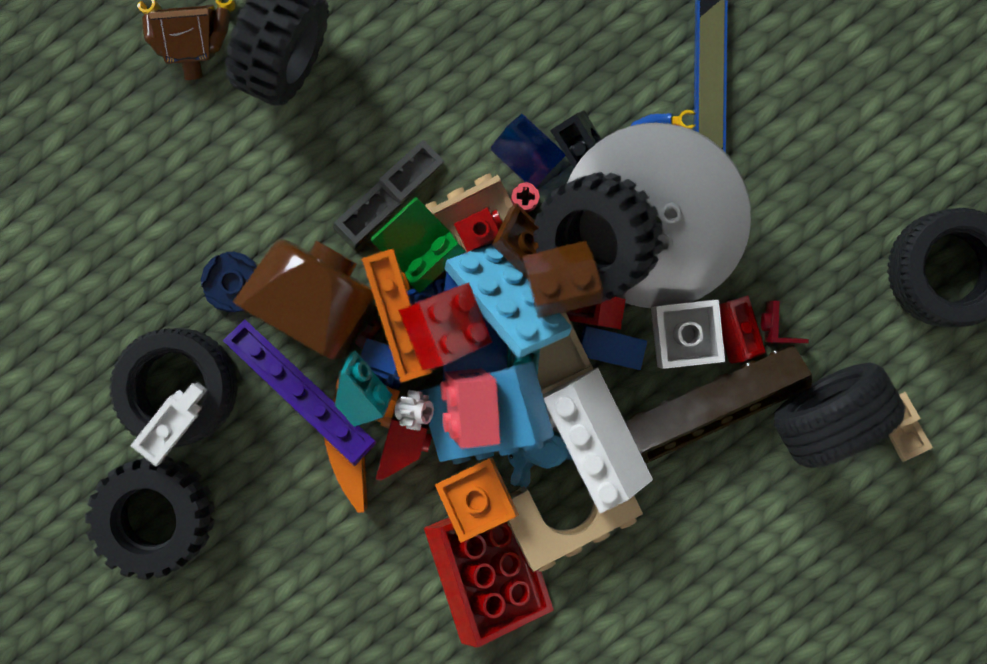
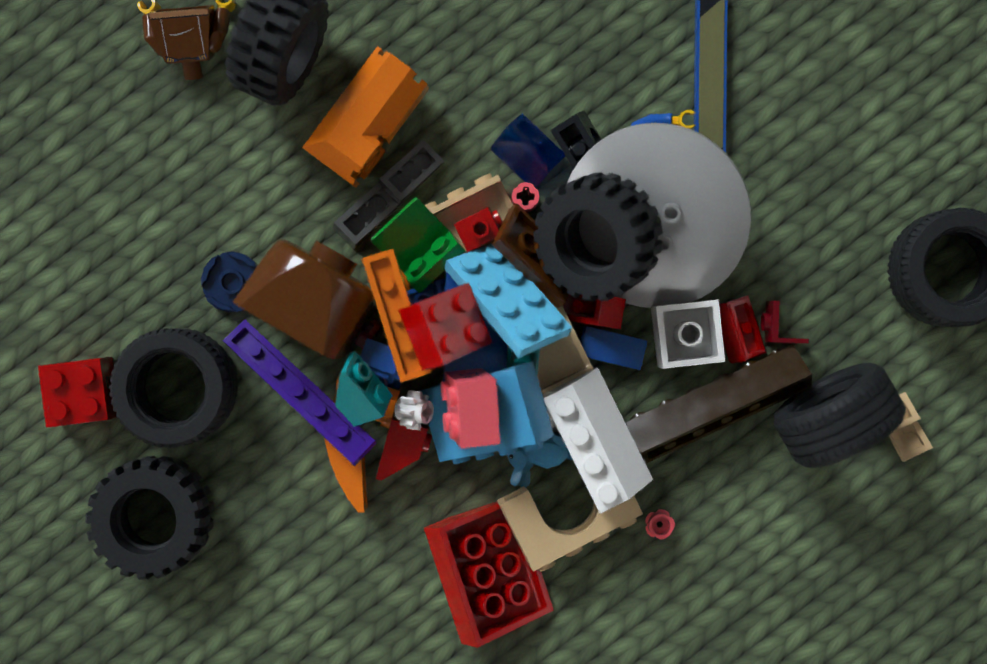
(76, 391): none -> red brick
(169, 424): white hinge -> none
(366, 116): none -> orange brick
(476, 500): orange tile -> none
(563, 279): reddish brown slope -> none
(667, 527): none -> coral plate

